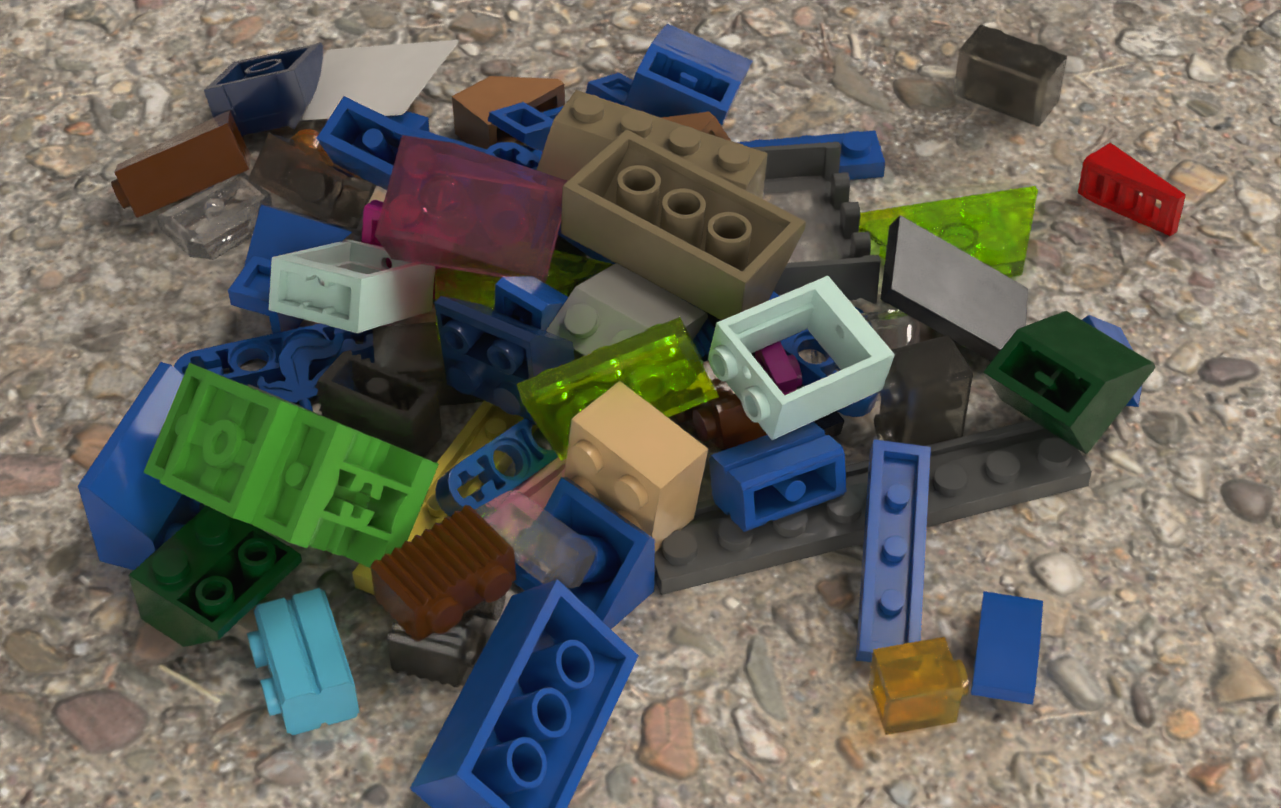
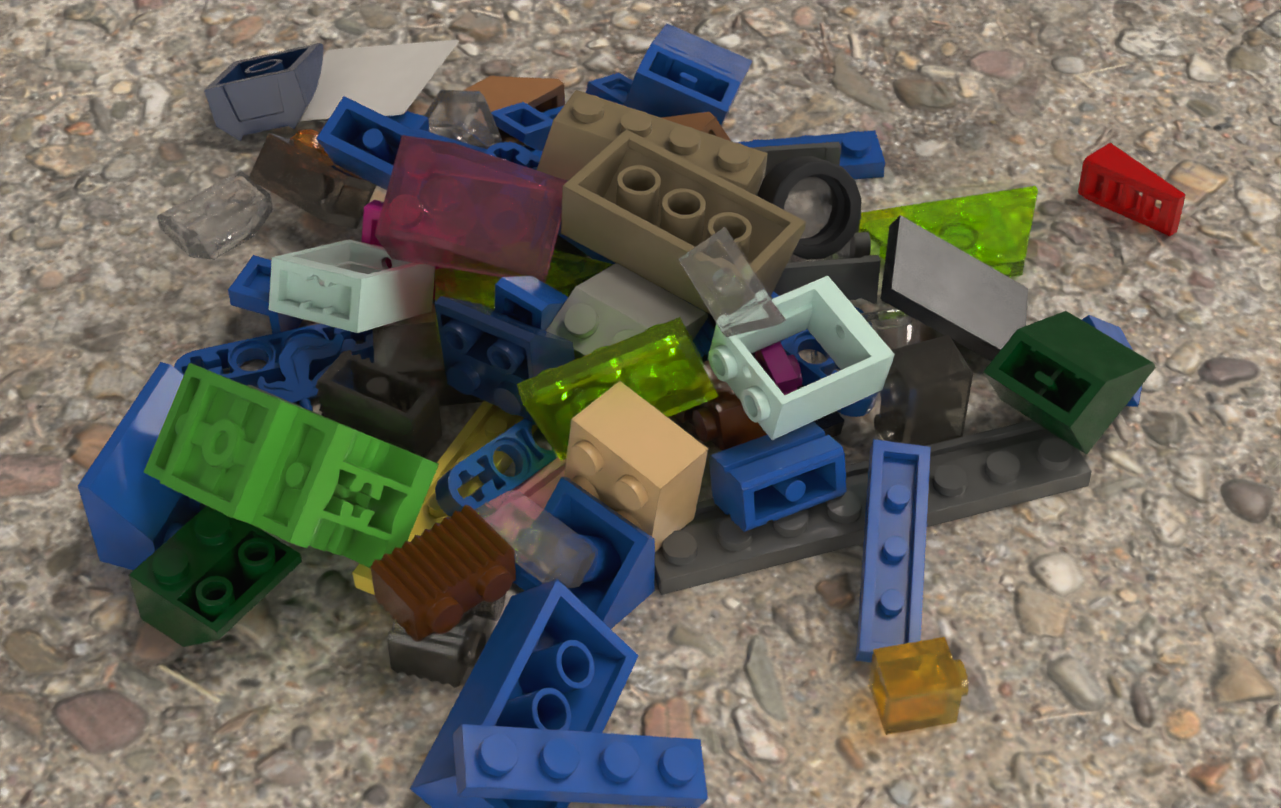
(182, 165): reddish brown slope -> none
(287, 231): blue slope -> none
(305, 662): medium azure brick -> none
(463, 118): none -> clear slope
(578, 767): none -> blue plate
(730, 286): none -> clear slope
(845, 202): none -> black tyre
(1007, 648): blue slope -> none
(1009, 75): clear smoke brick -> none

